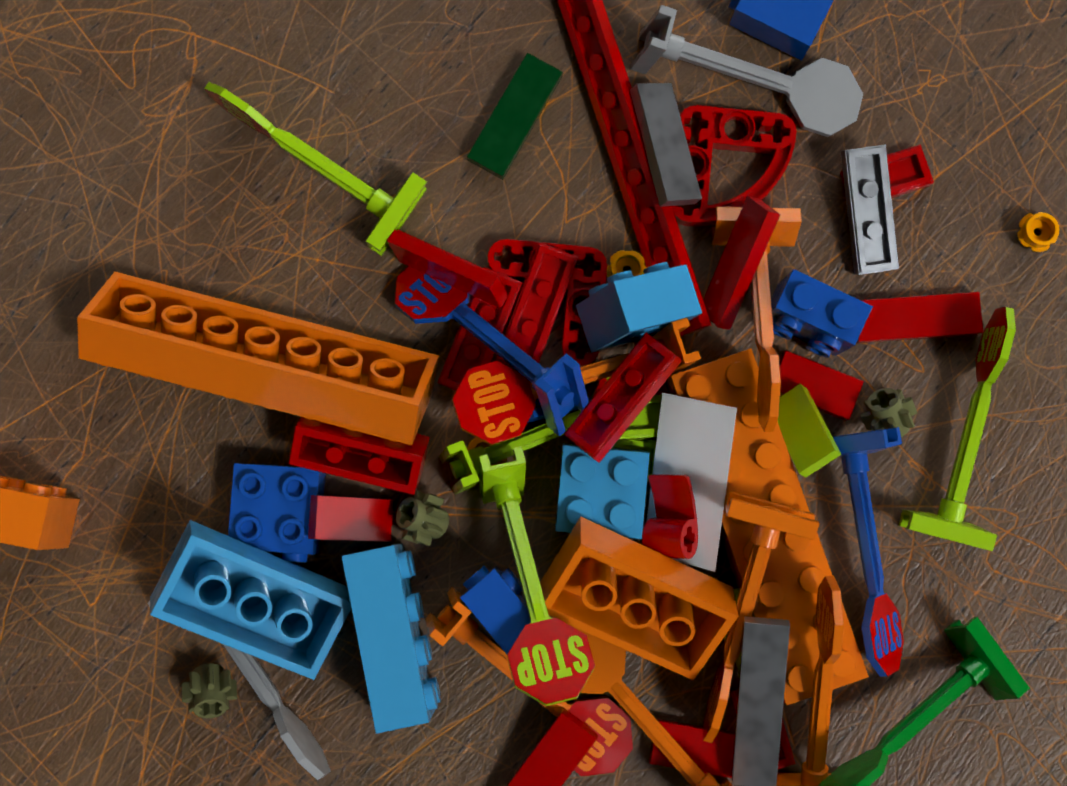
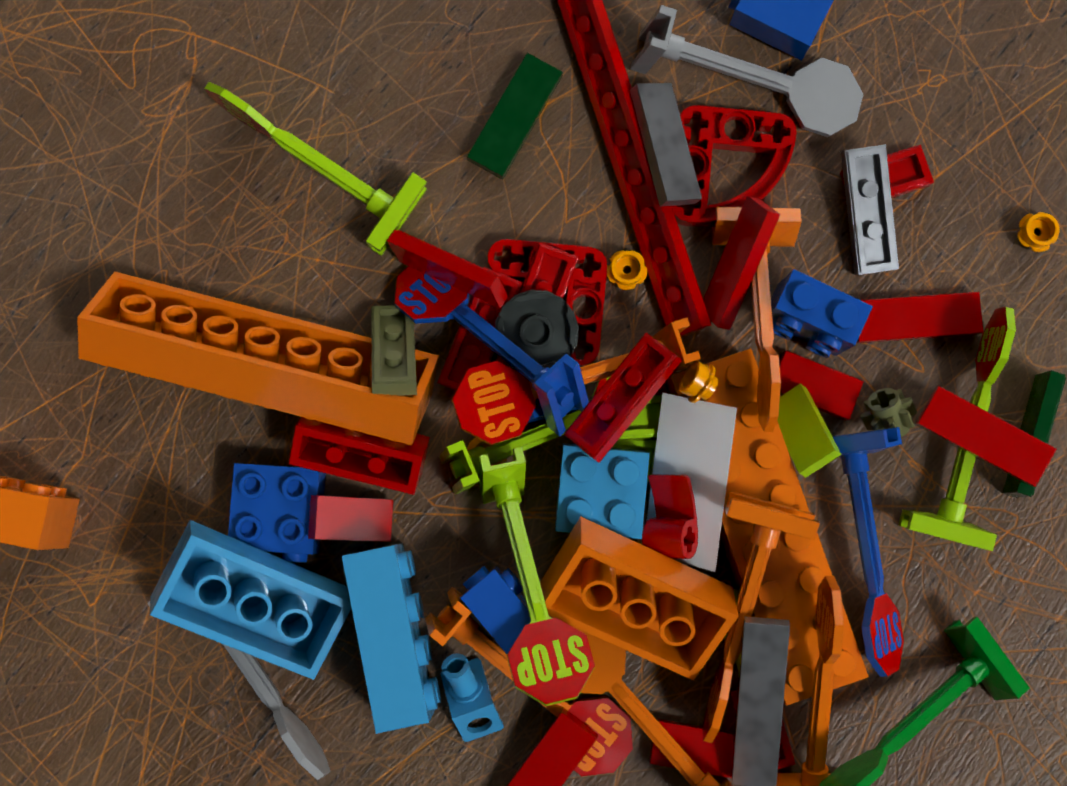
(209, 690): olive gear -> none
(392, 352): none -> olive tile
(422, 518): olive gear -> none
(469, 696): none -> dark azure bracket
(539, 325): none -> pearl dark grey tile
(637, 305): dark azure brick -> none
(699, 381): none -> light orange plate
(986, 436): none -> red tile
(1038, 421): none -> dark green tile

